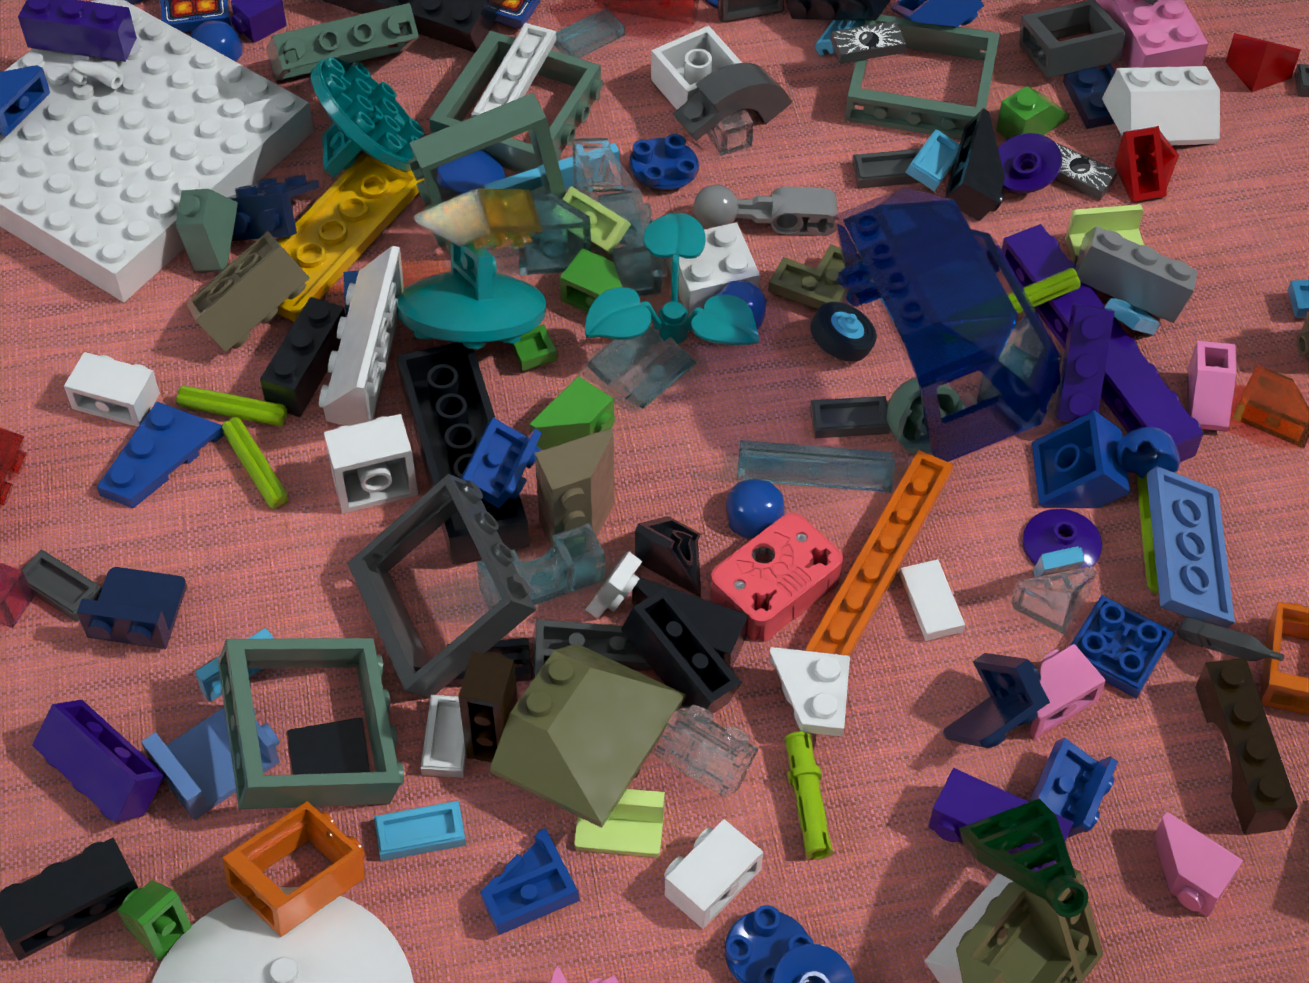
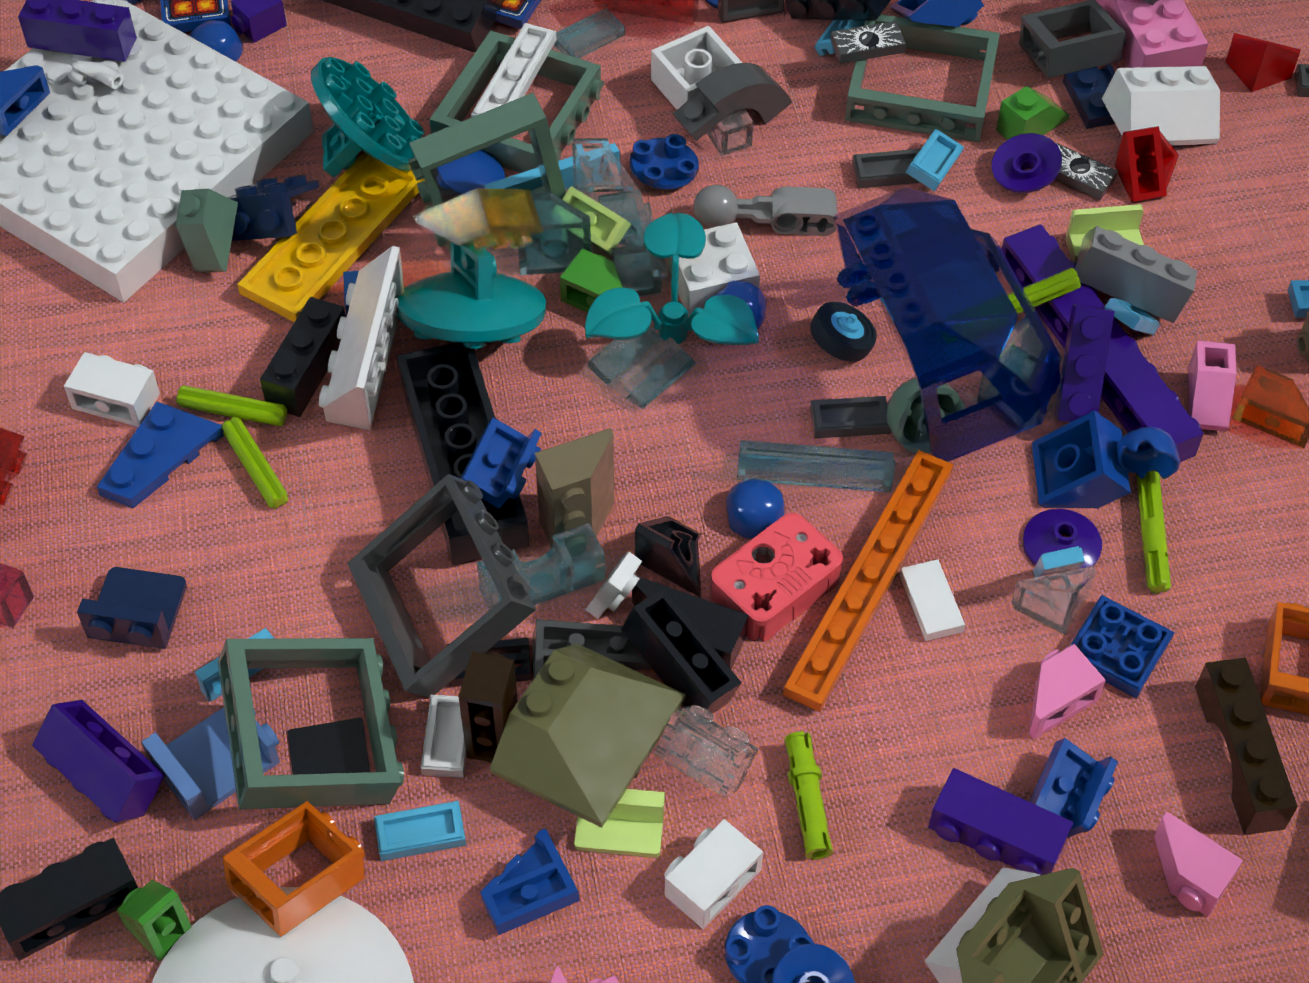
(59, 584): dark grey tile -> none
(247, 292): dark tan slope -> none
(347, 39): sand green window -> none
(371, 463): white brick -> none
(534, 348): bright green plate -> none
(574, 414): bright green slope -> none
(810, 285): olive plate -> none
(814, 687): white wing -> none
(977, 170): black slope -> none
(1012, 702): dark blue bracket -> none
(1022, 825): dark green plate -> none
(1189, 548): medium blue plate -> none
(1225, 640): dark grey piece -> none

